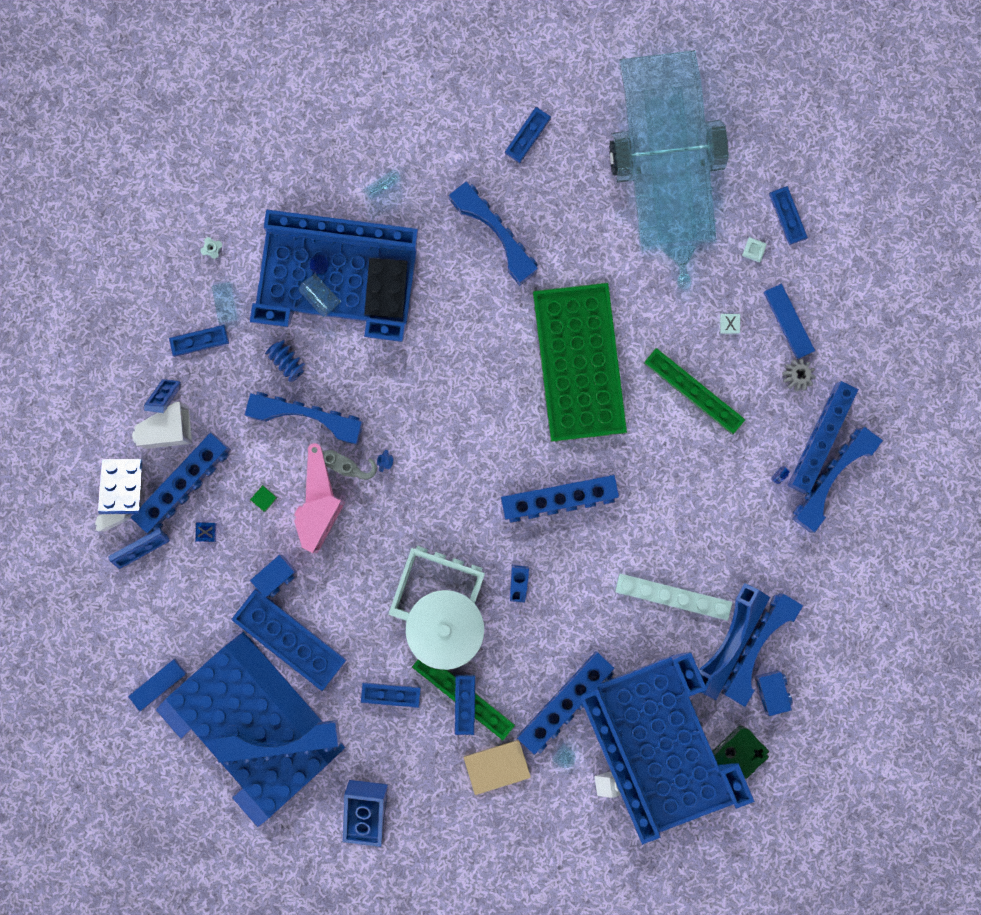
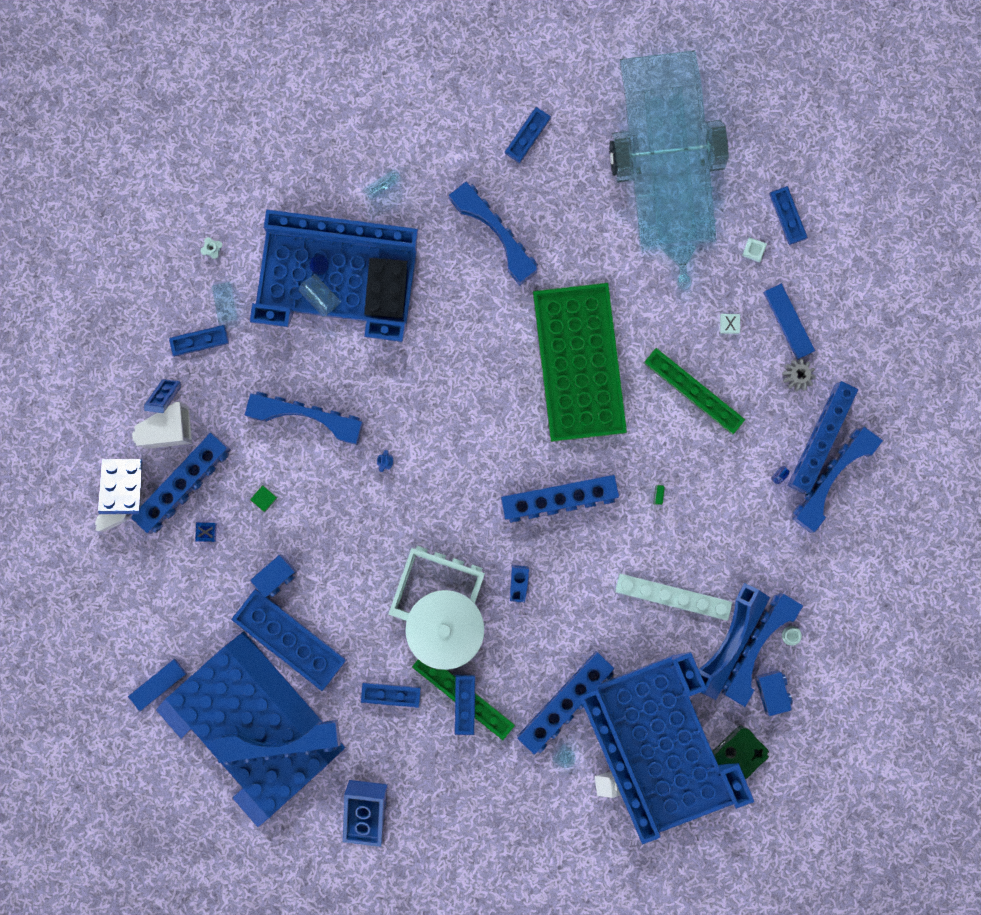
(139, 548): blue tile -> none
(285, 360): blue piece -> none
(321, 507): bright pink slope -> none
(497, 767): tan tile -> none
(658, 495): none -> green tile
(791, 635): none -> light aqua plate

